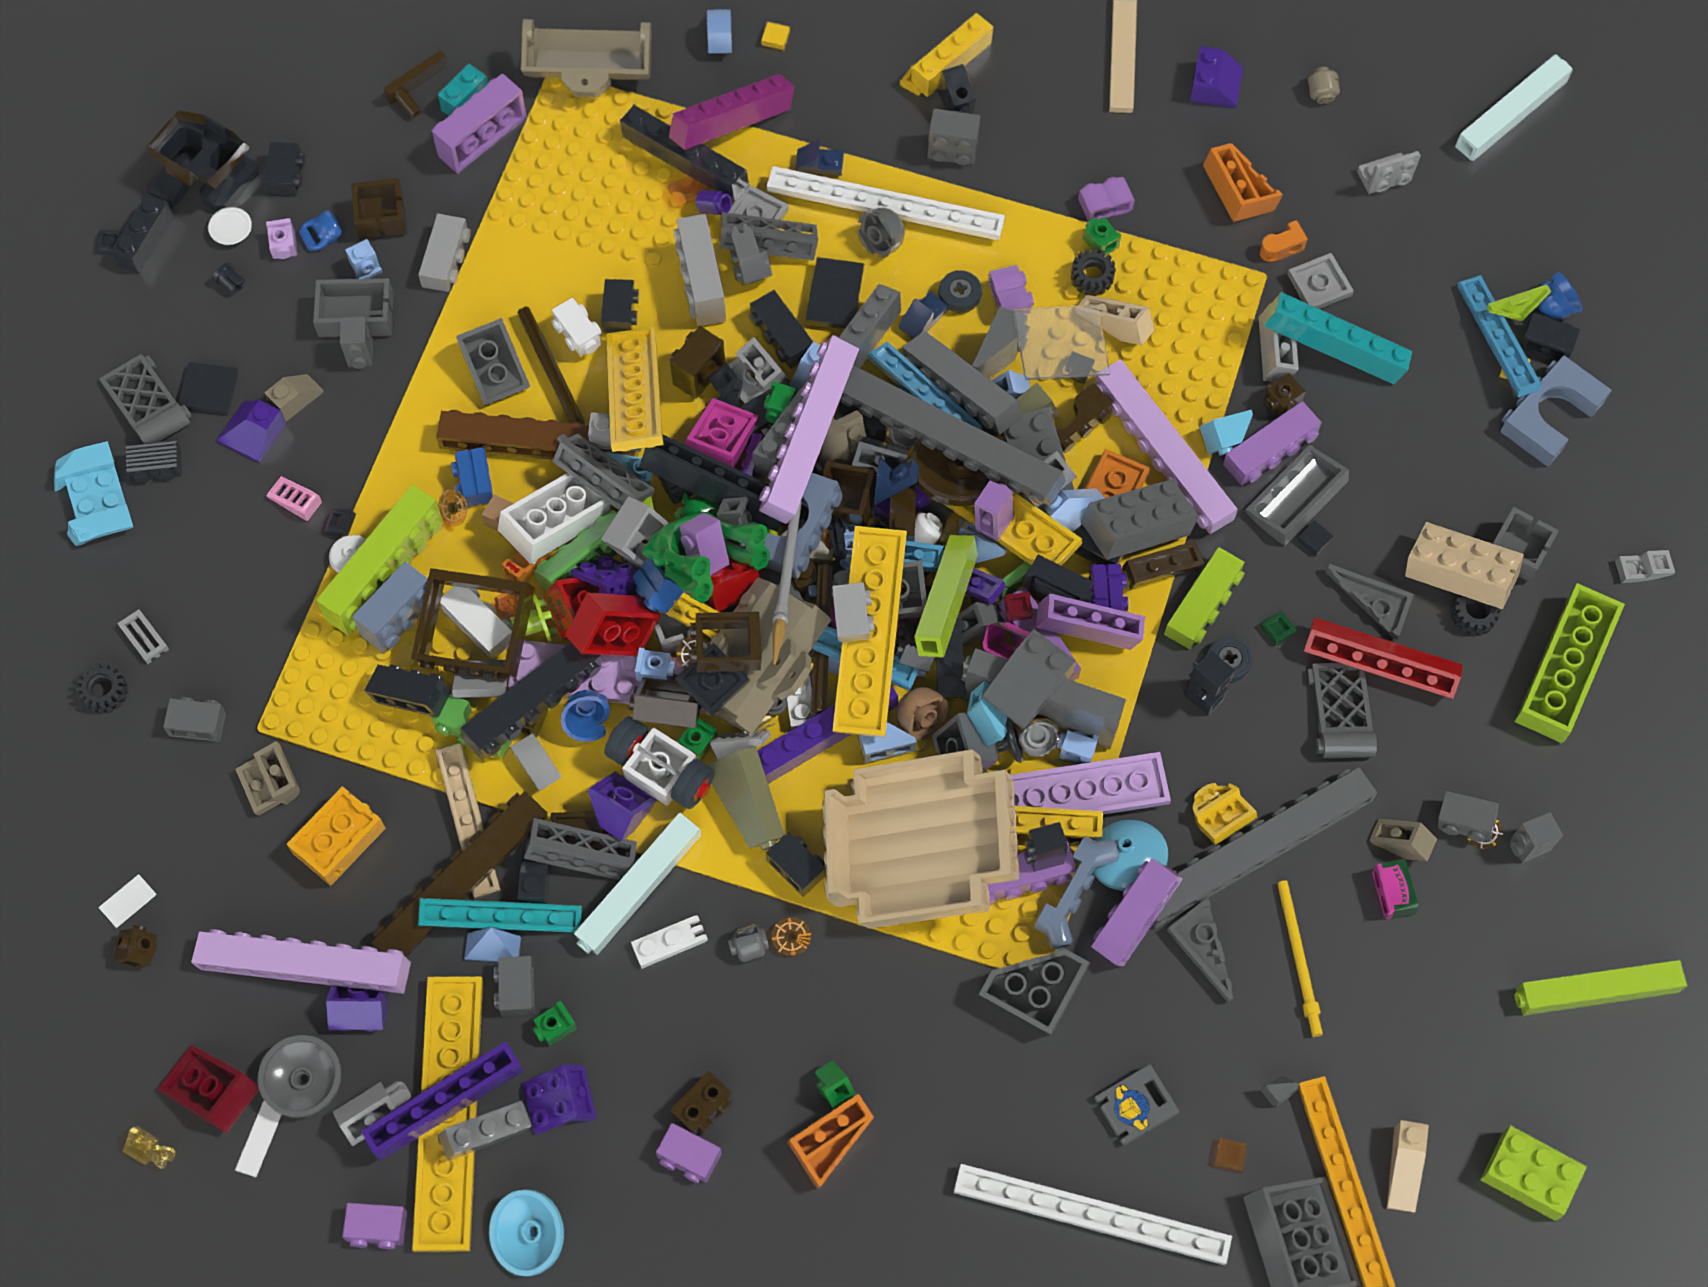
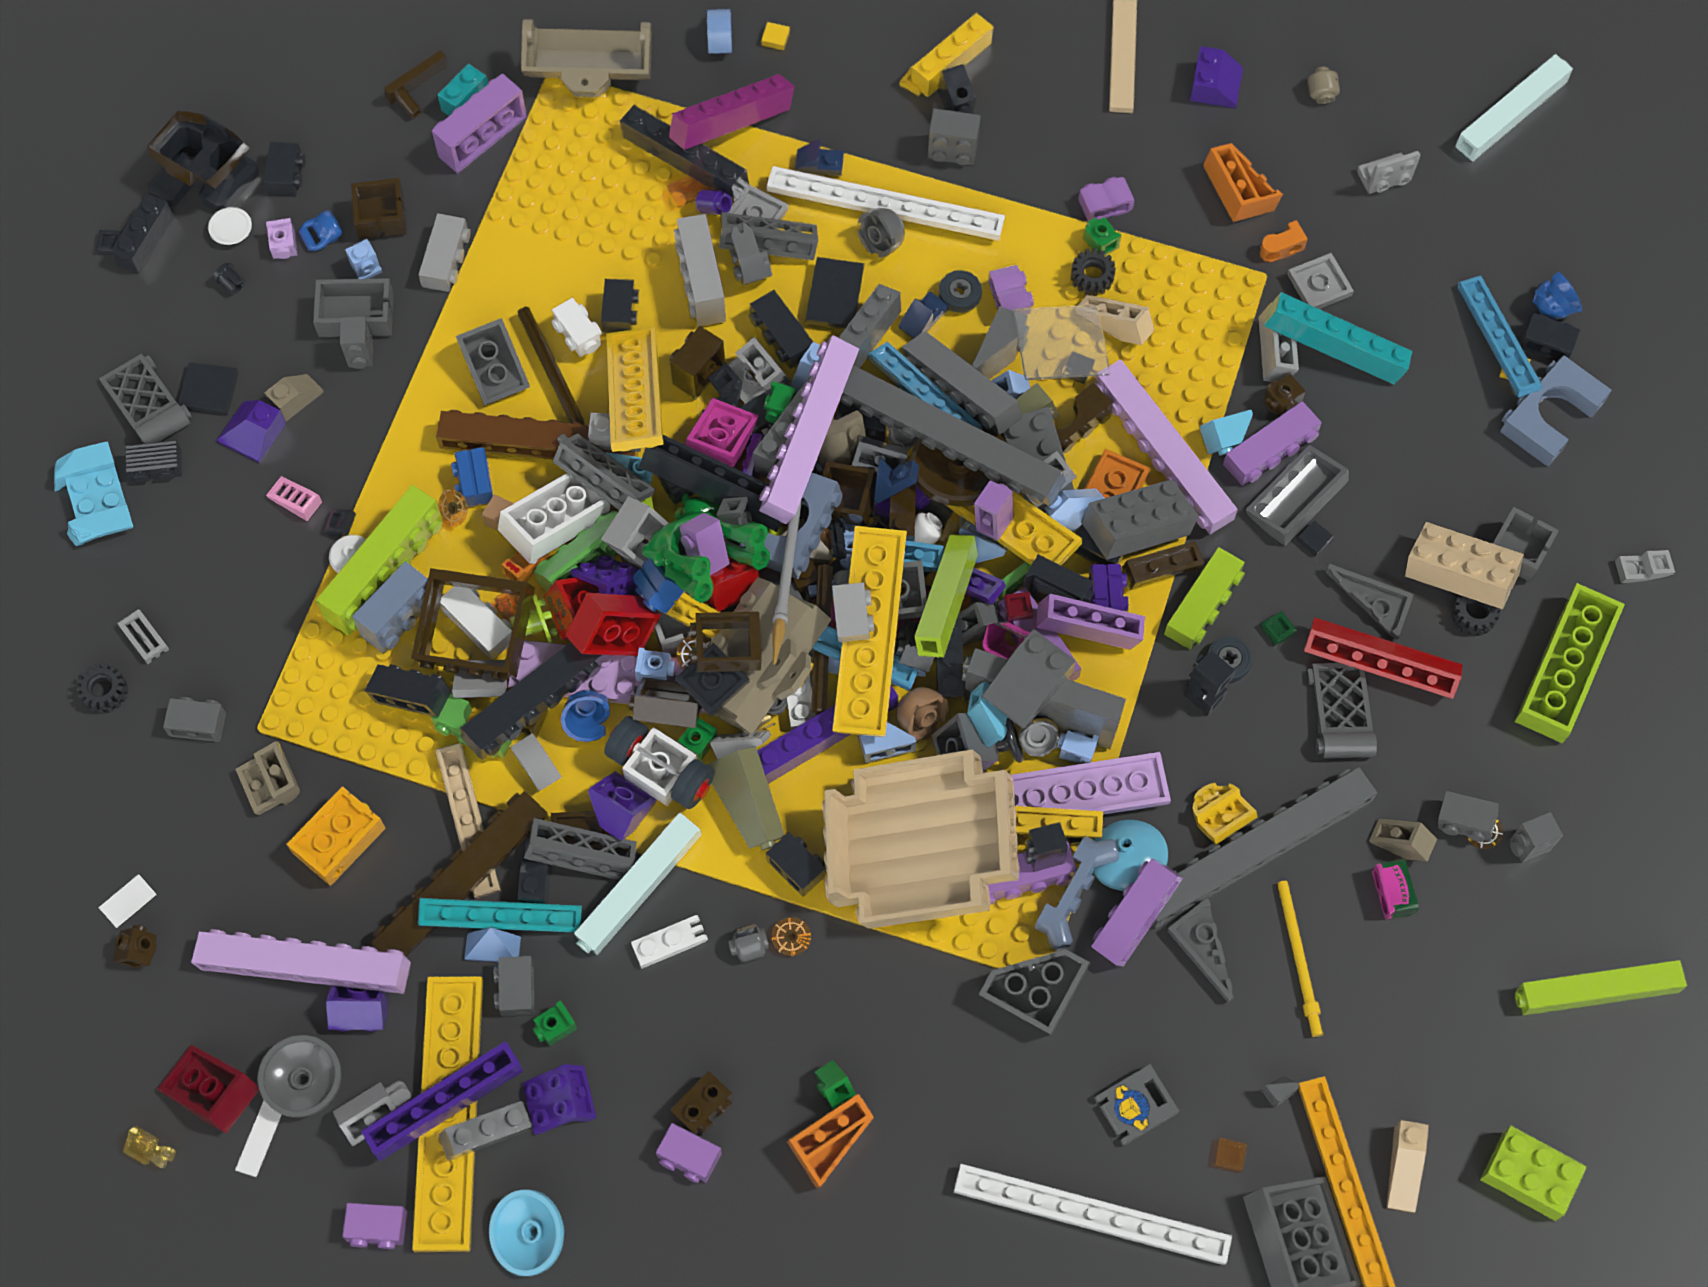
(1519, 305): lime tile -> none

